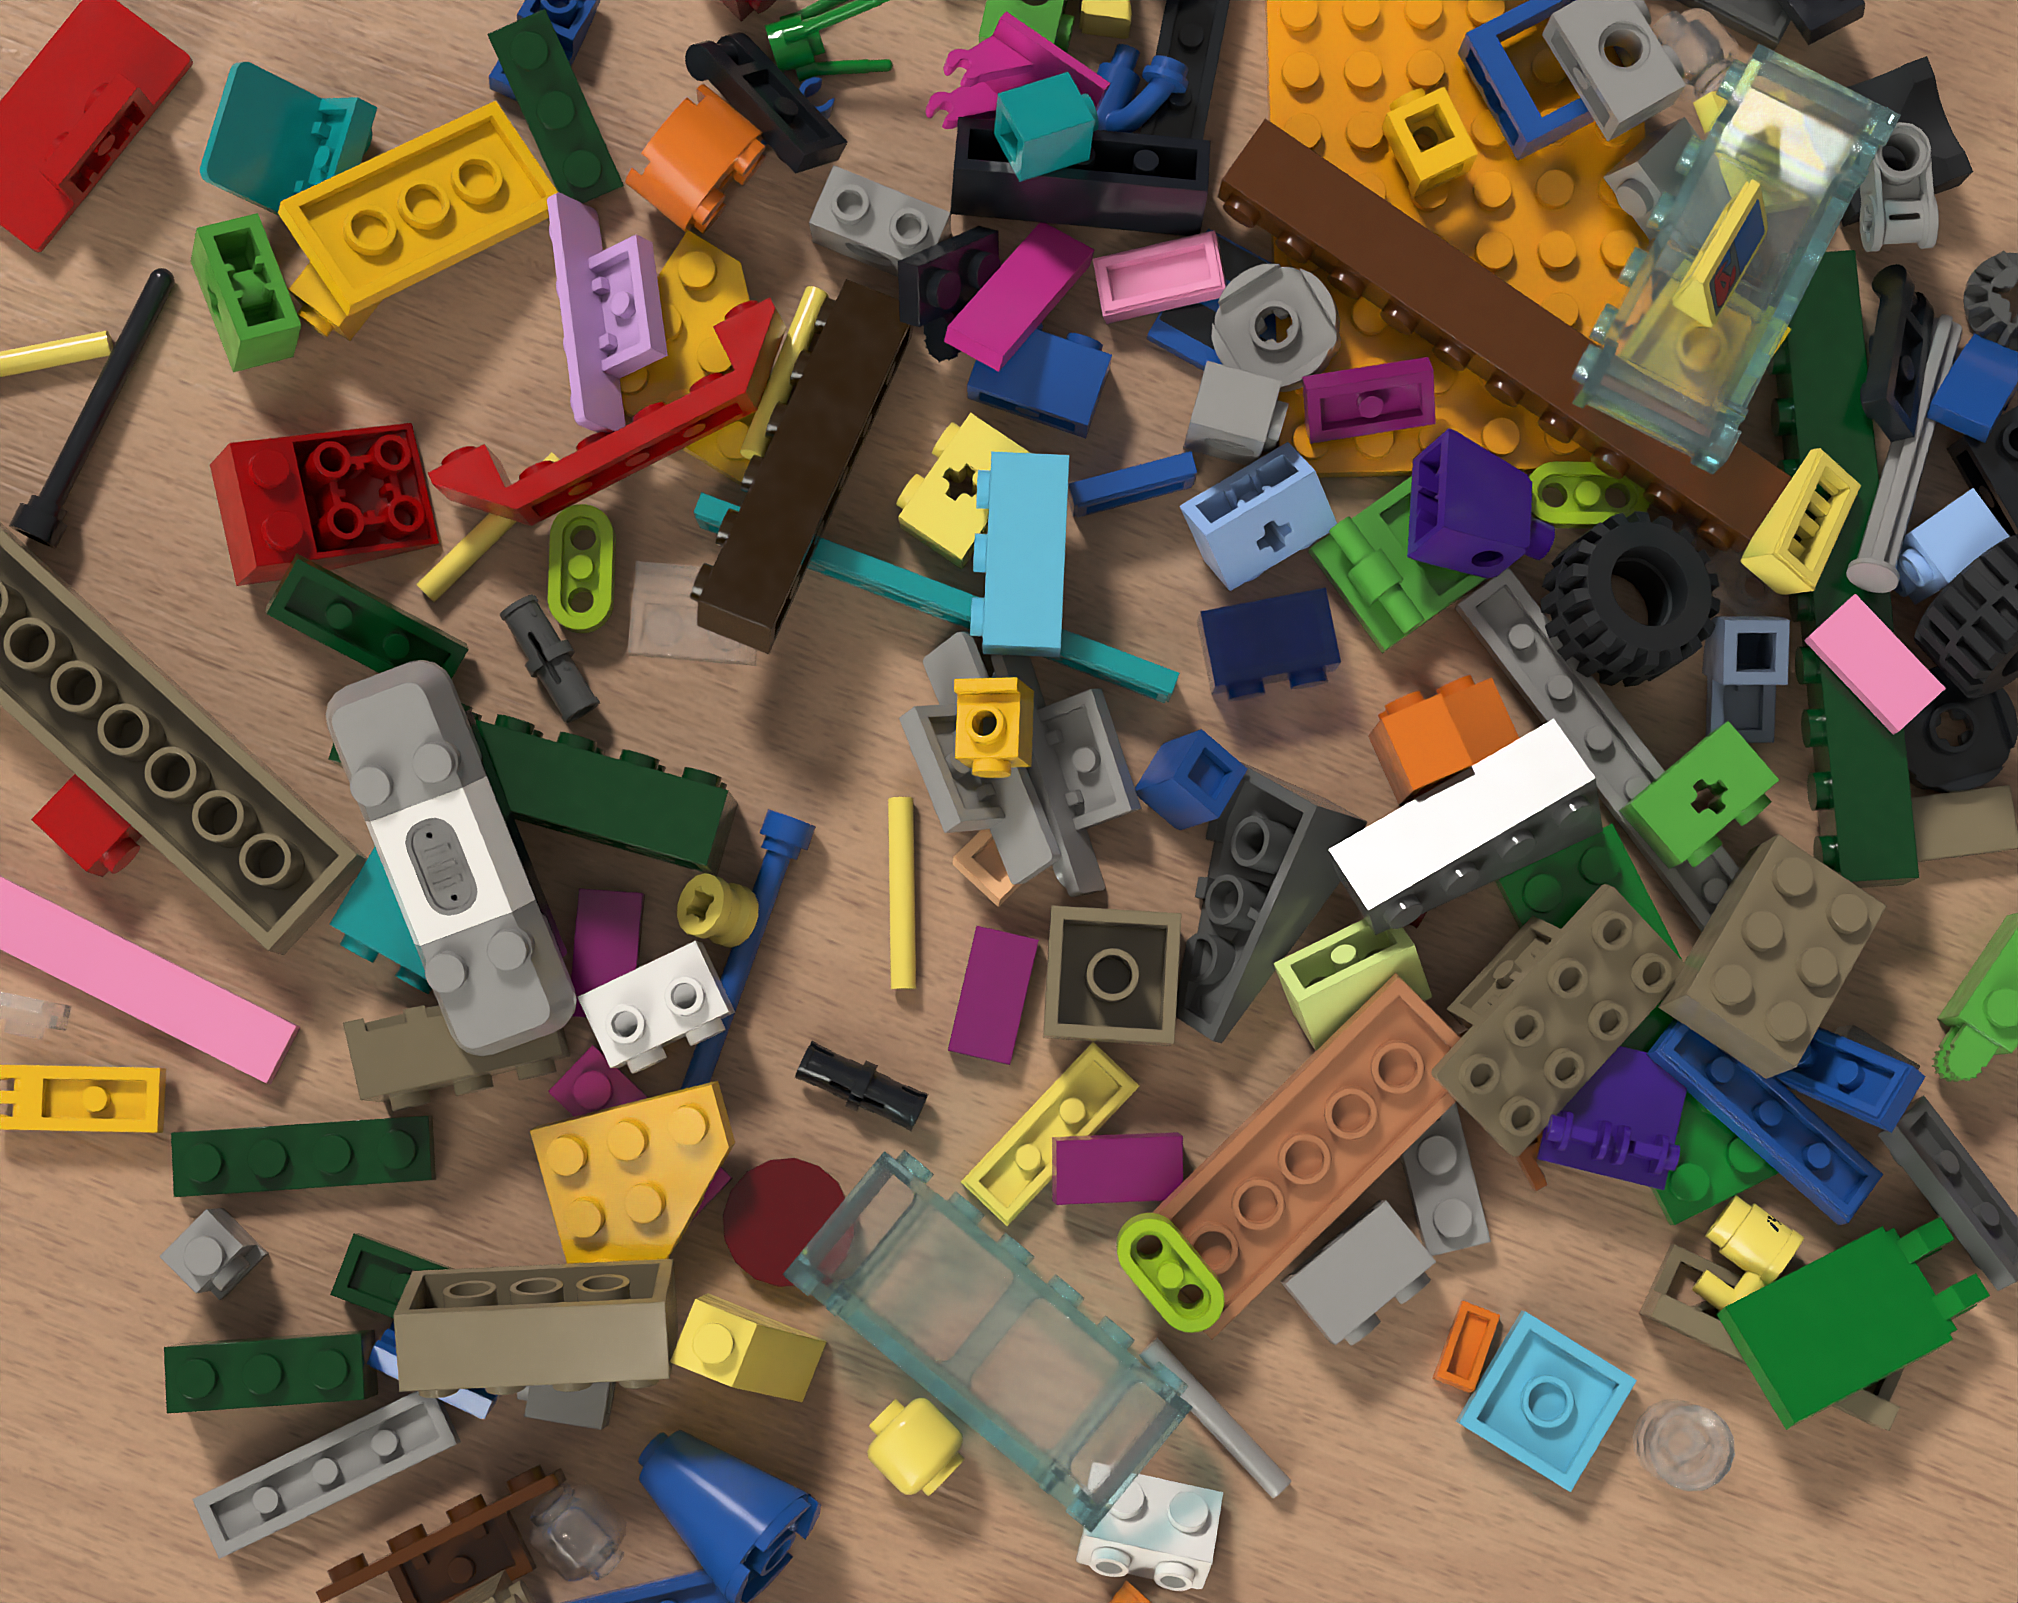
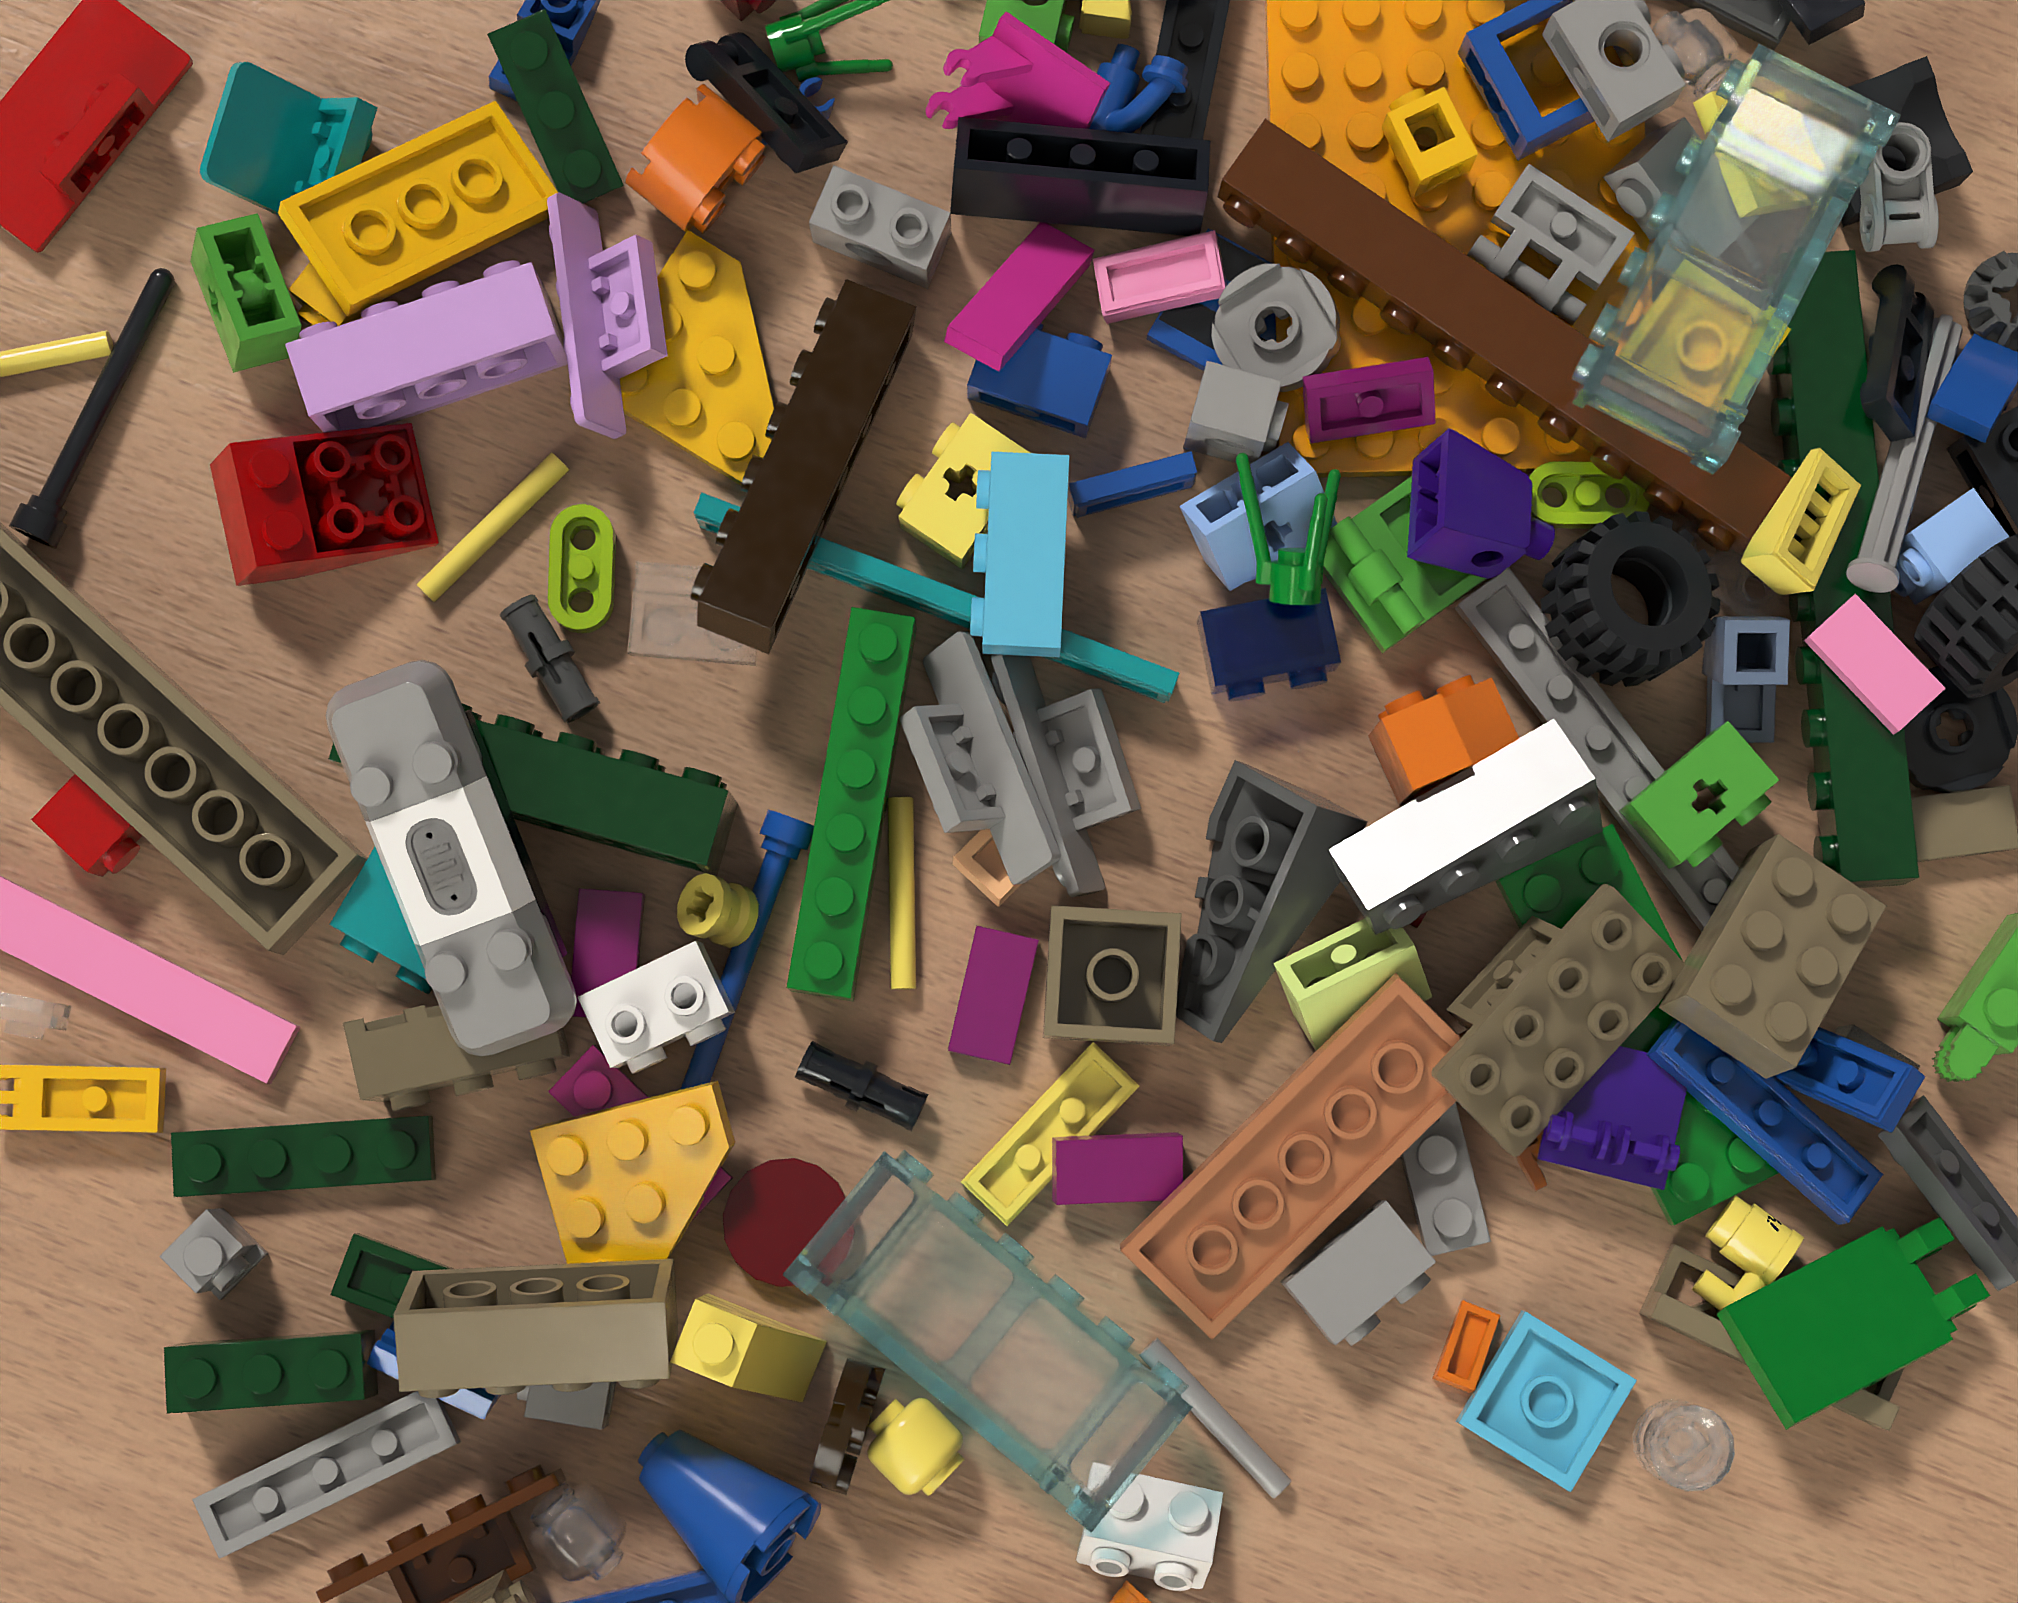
(358, 621): dark green plate -> none
(428, 350): none -> lavender brick
(478, 479): red slope -> none
(778, 385): light yellow bar -> none
(846, 1425): none -> dark brown plate
(852, 804): none -> green brick
(943, 281): black hinge -> none
(1011, 740): yellow brick -> none
(1045, 126): teal brick -> none
(1168, 1270): lime plate -> none
(1190, 780): blue panel -> none
(1297, 571): none -> green plant
(1559, 228): none -> light grey plate
(1724, 256): light yellow slope -> none

